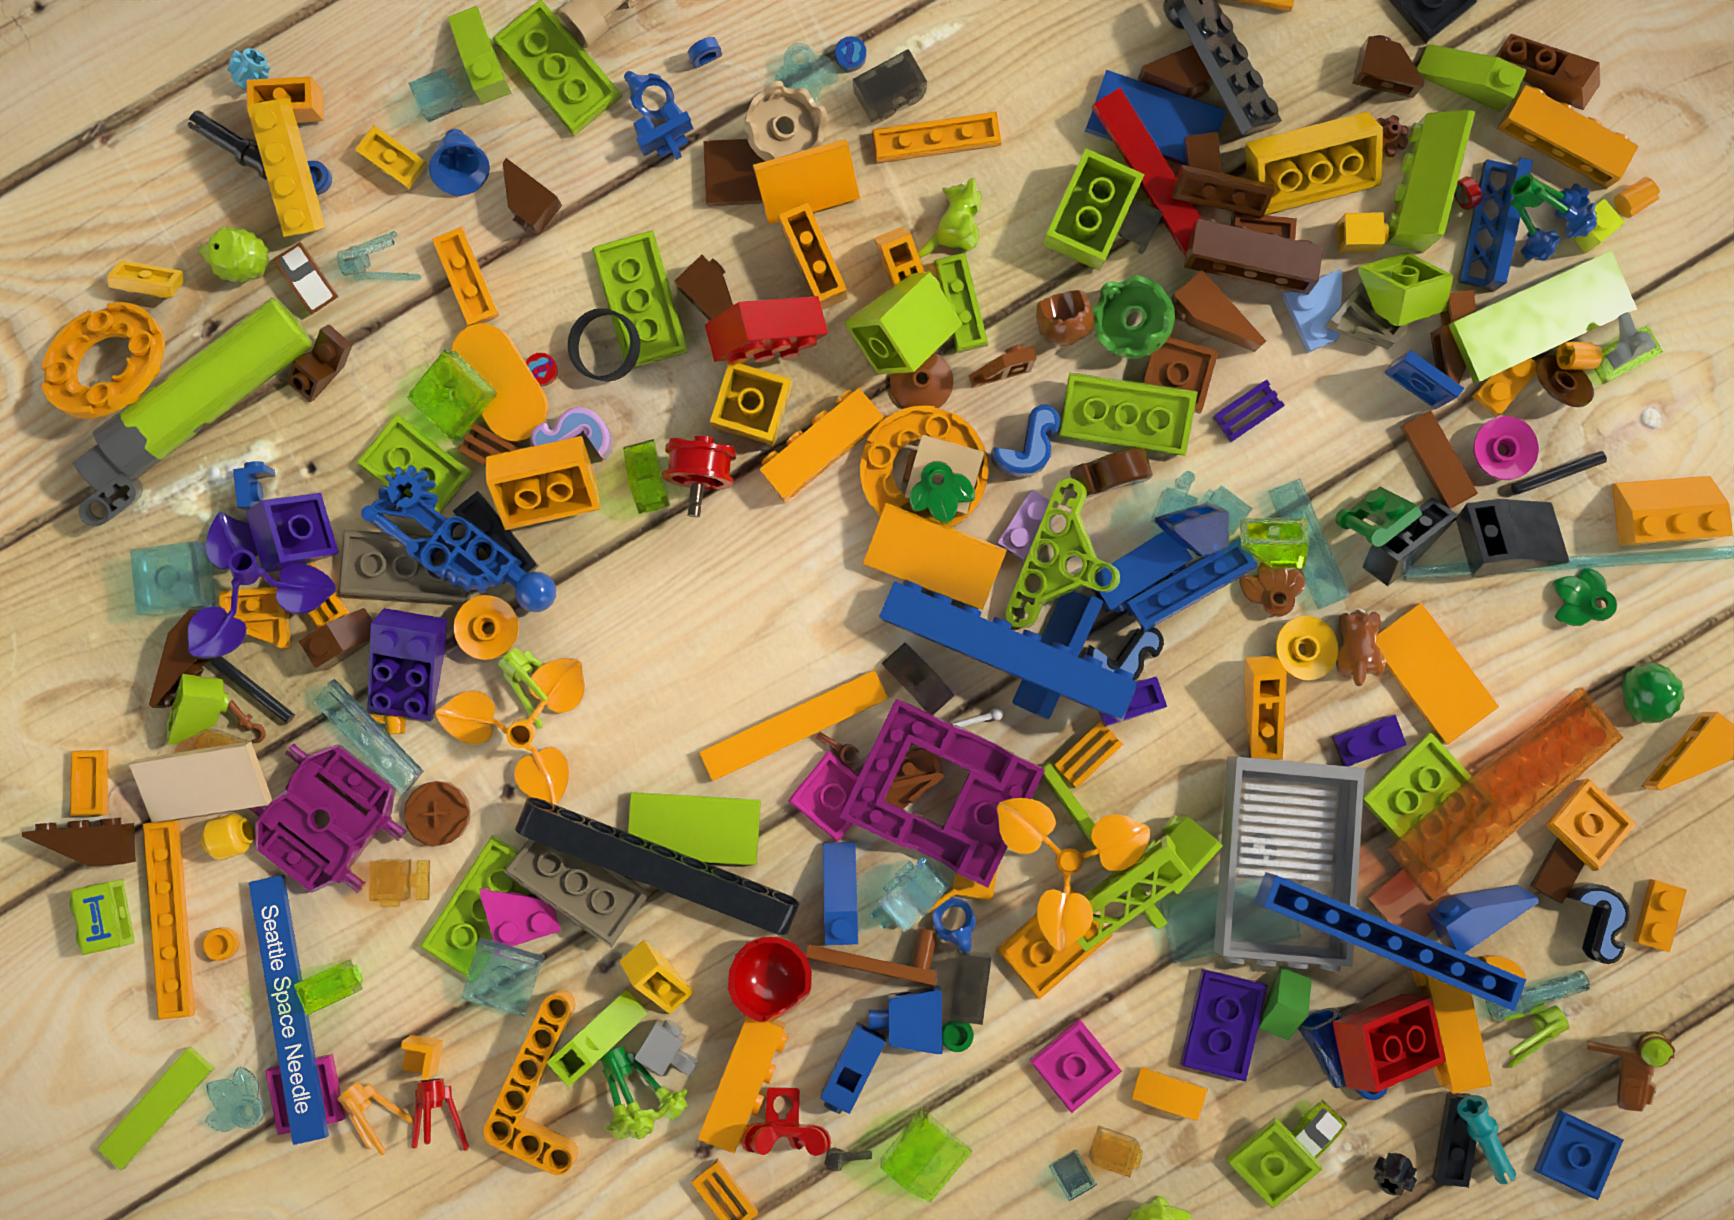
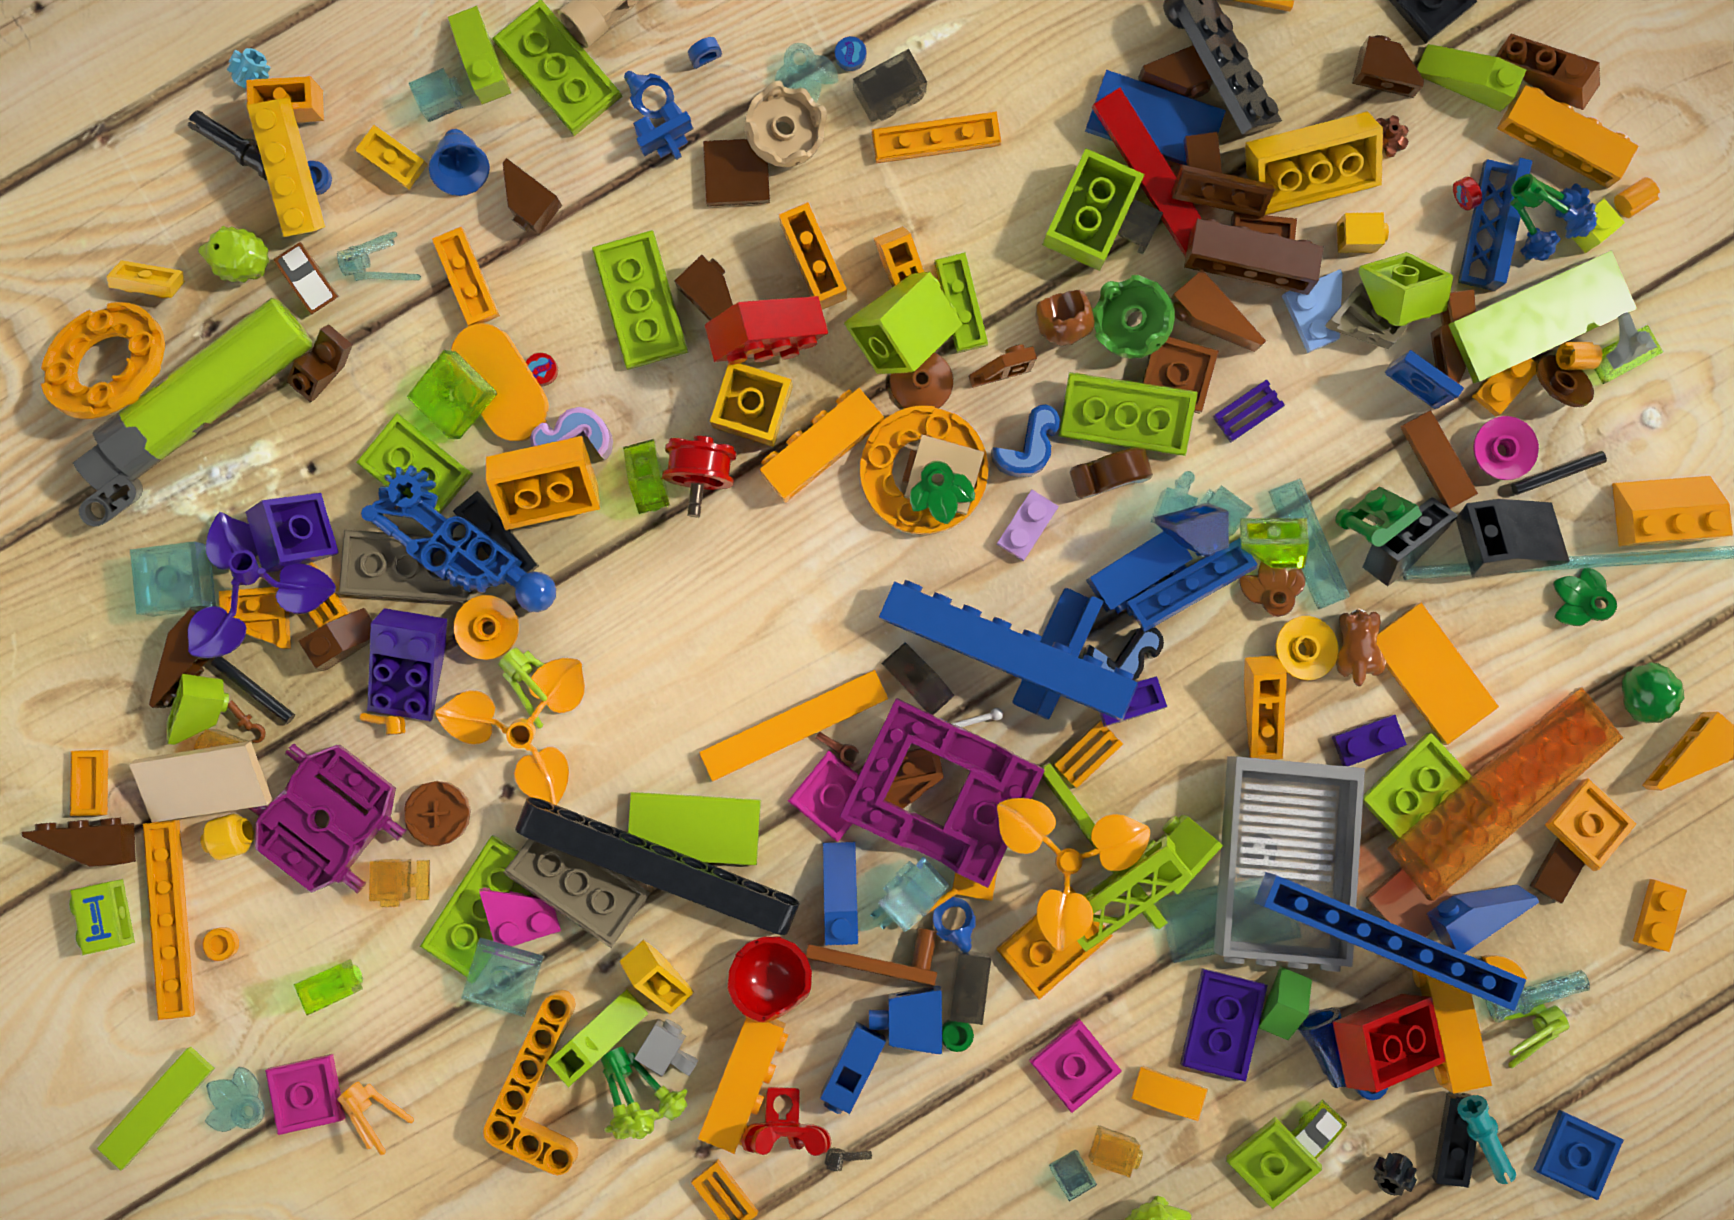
(247, 488): blue bracket -> none
(288, 1017): blue tile -> none
(368, 736): clear light blue tile -> none
(422, 1055): light orange panel -> none
(428, 1096): red plant -> none
(471, 439): dark orange tile -> none
(574, 338): black tyre -> none
(816, 176): light orange tile -> none
(924, 1156): clear neon green slope -> none
(934, 556): light orange tile -> none
(957, 225): lime animal -> none
(1066, 544): lime beam -> none
(1429, 179): lime slope -> none
(1607, 920): black animal -> none
(1638, 1067): dark orange piece -> none

